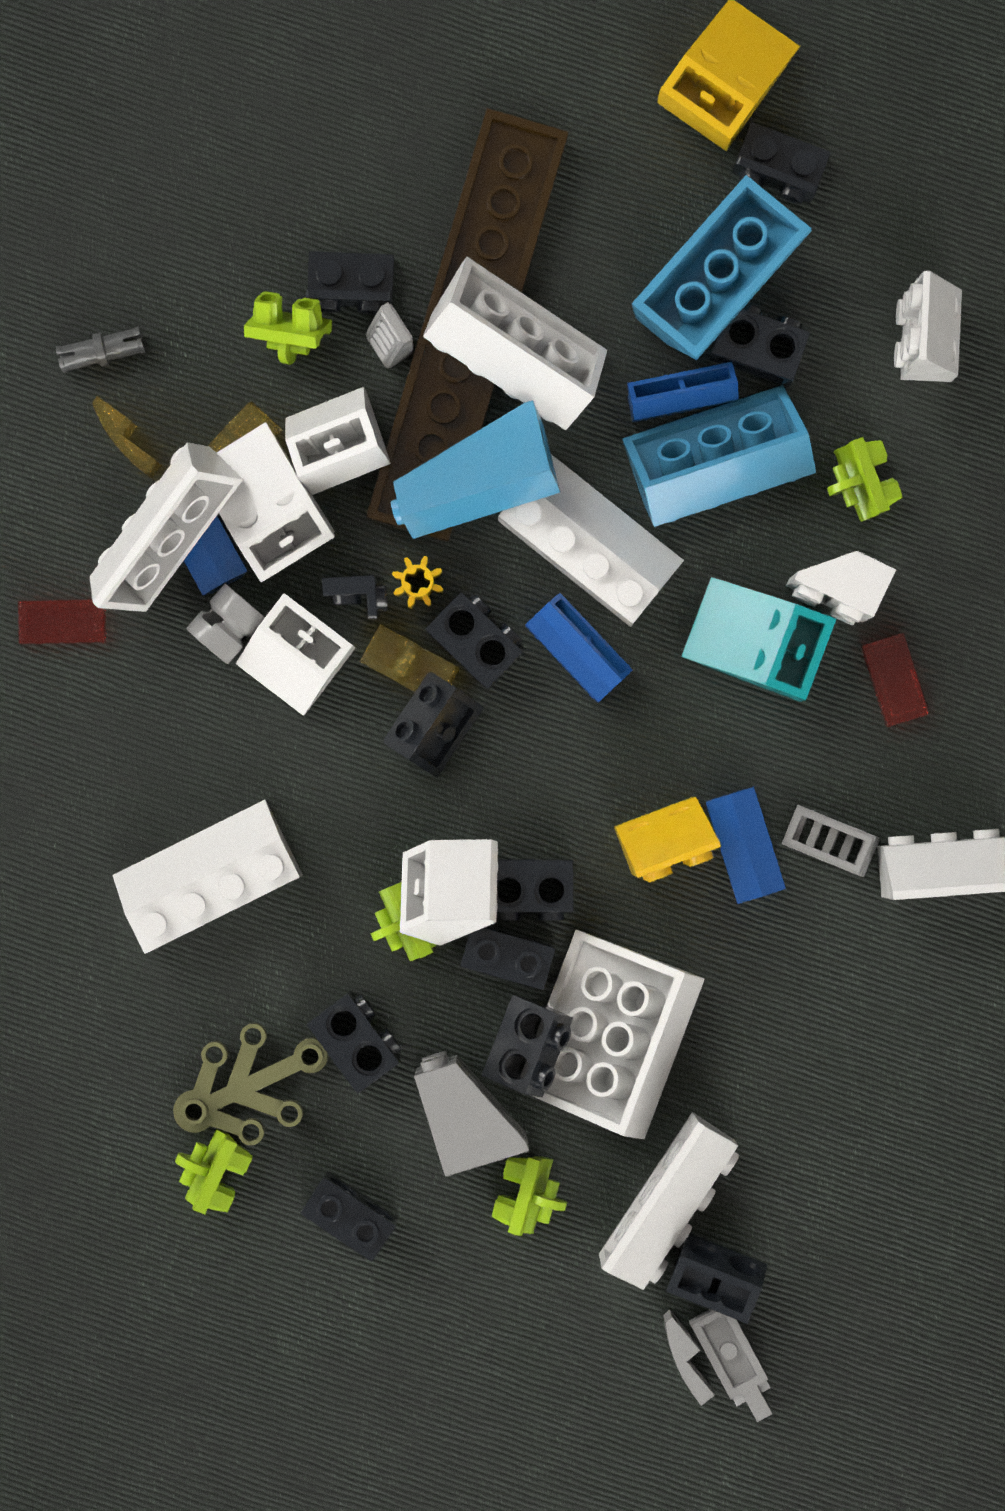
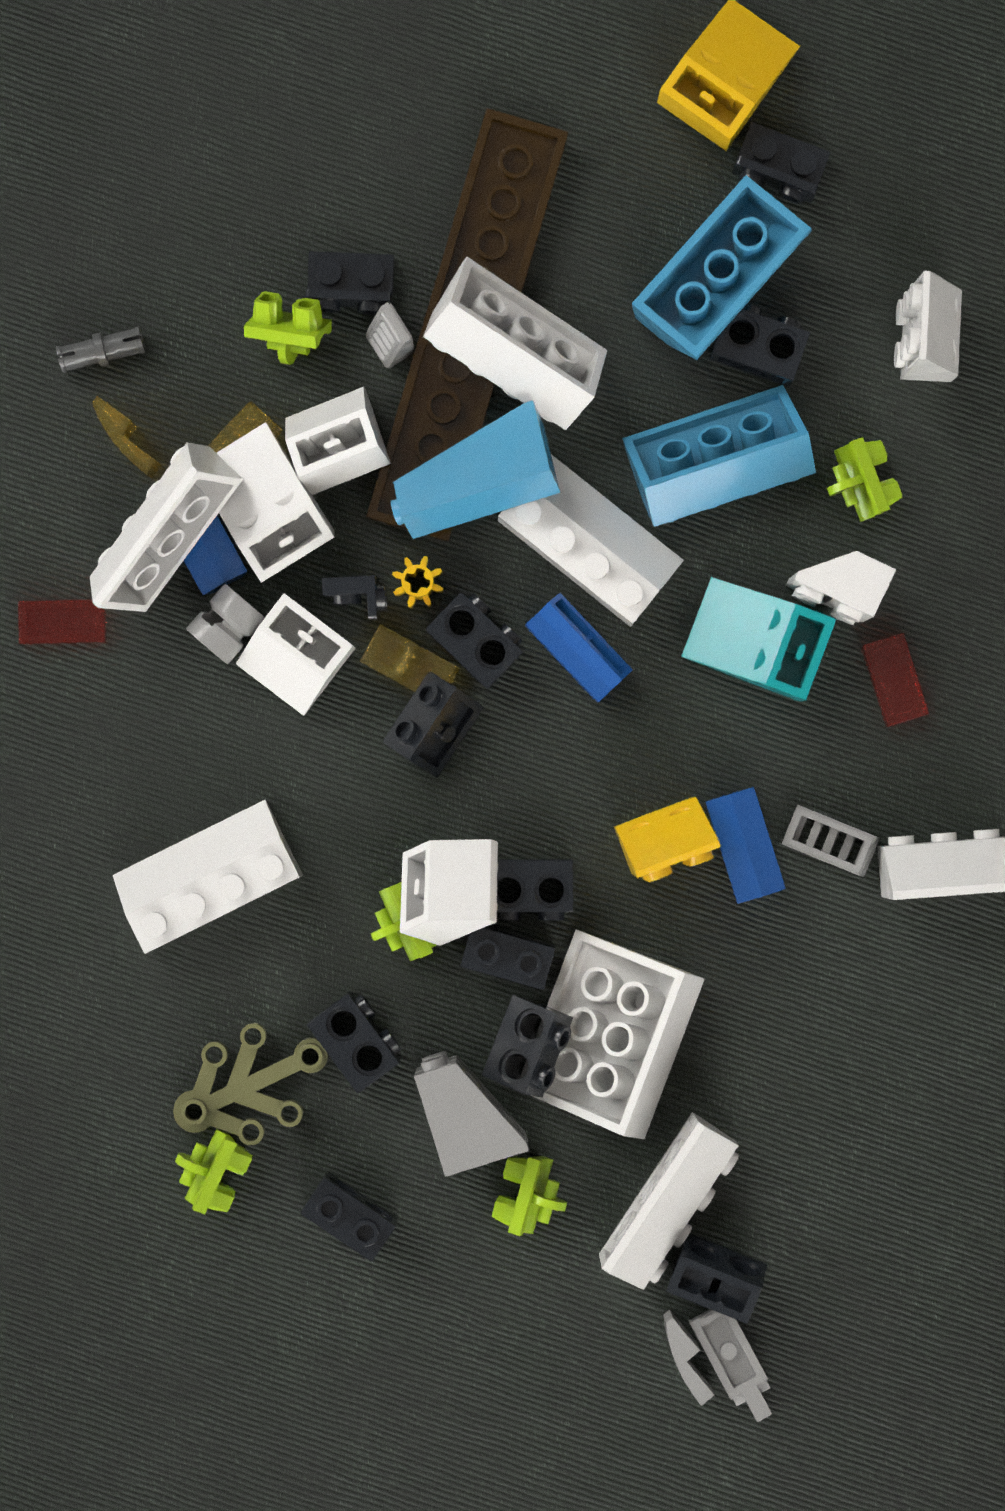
(682, 392): blue piece -> none

